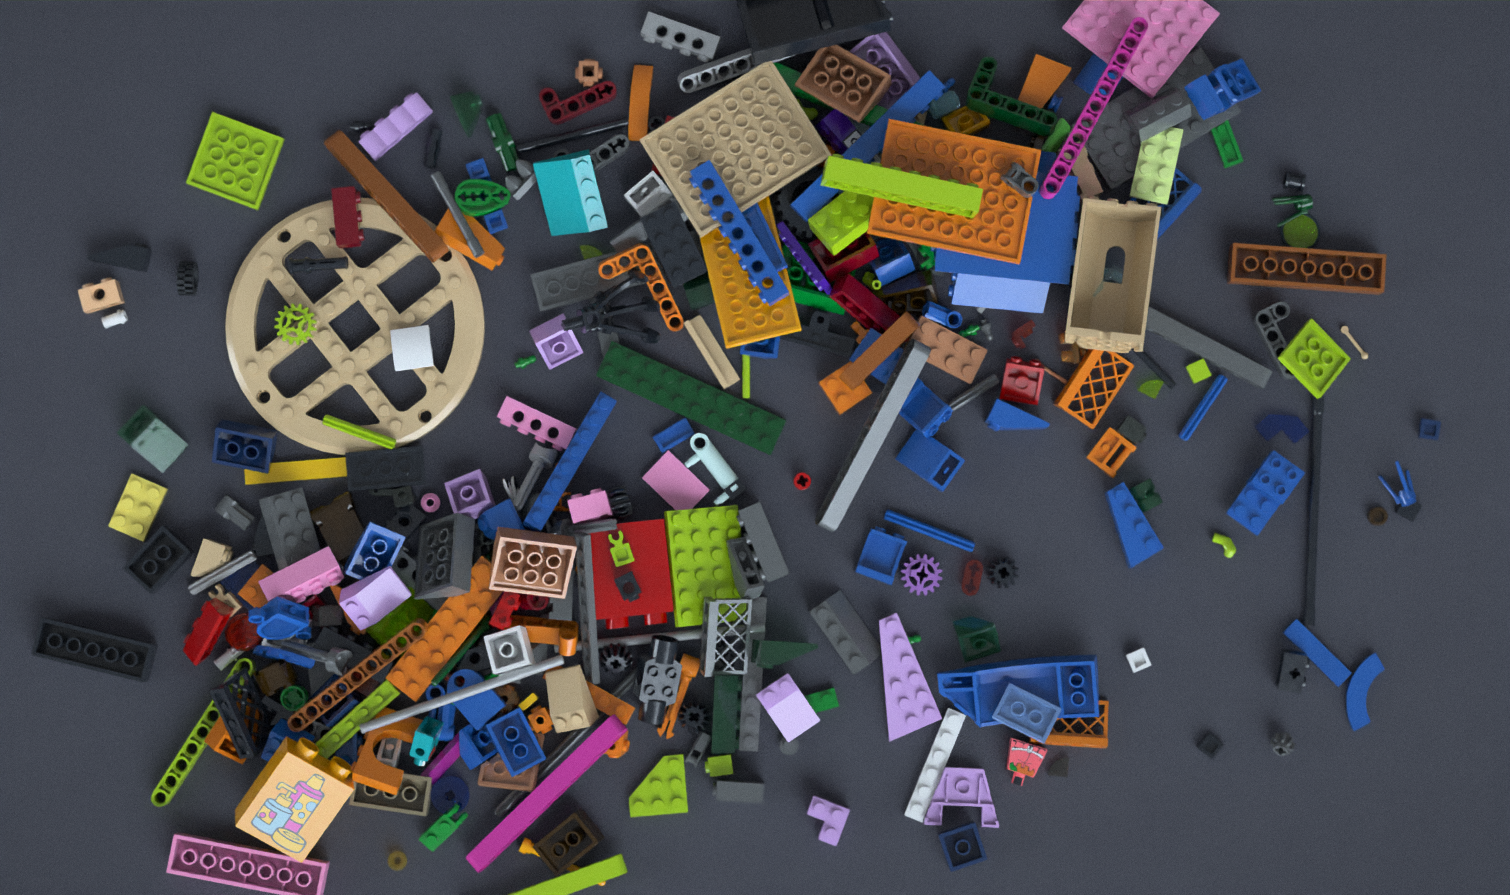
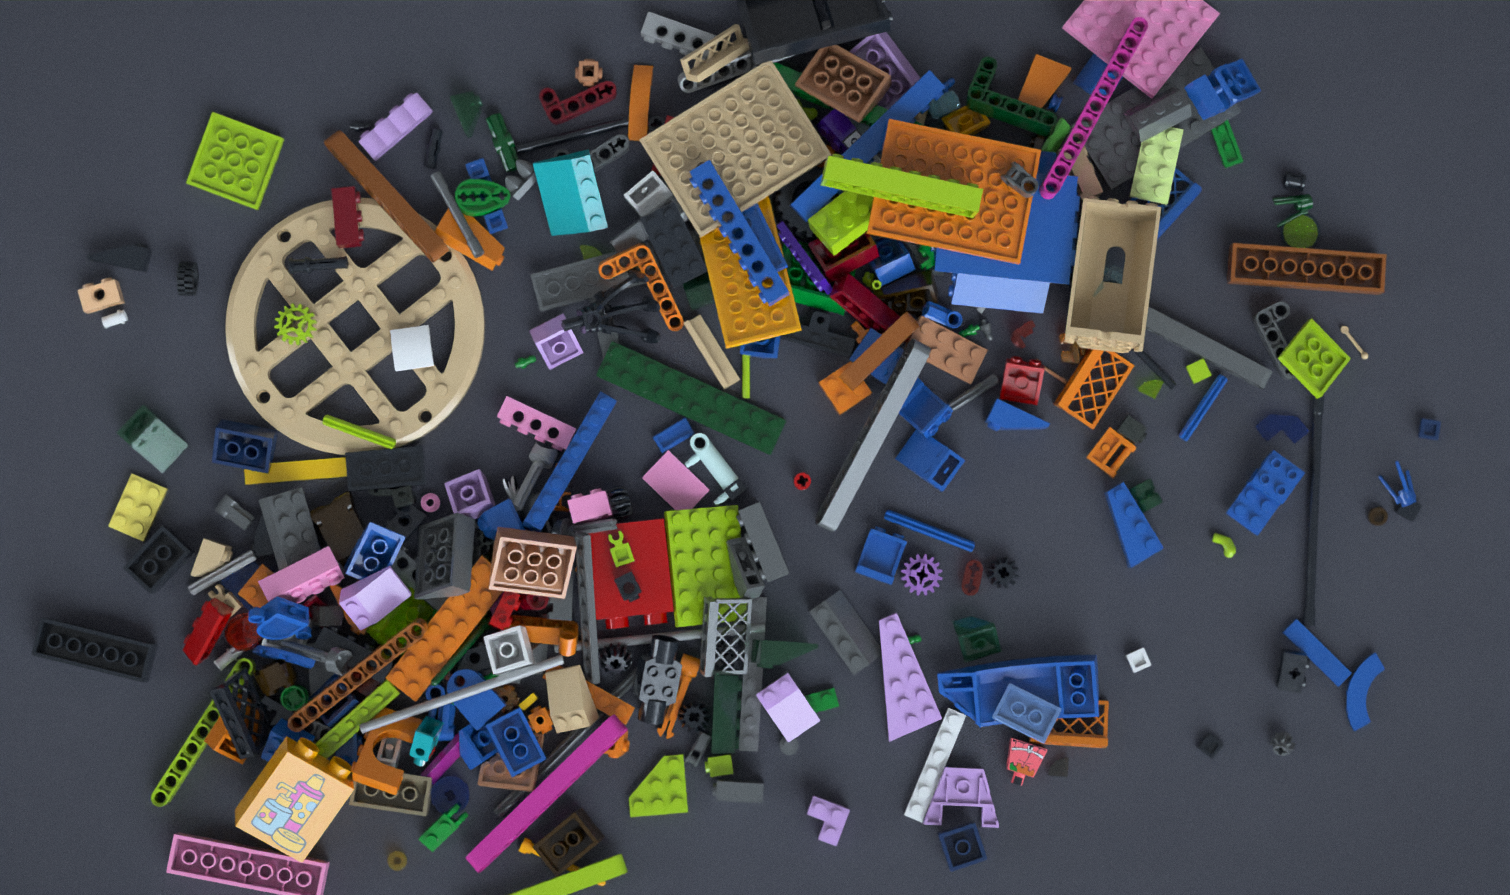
(719, 59): none -> tan fence

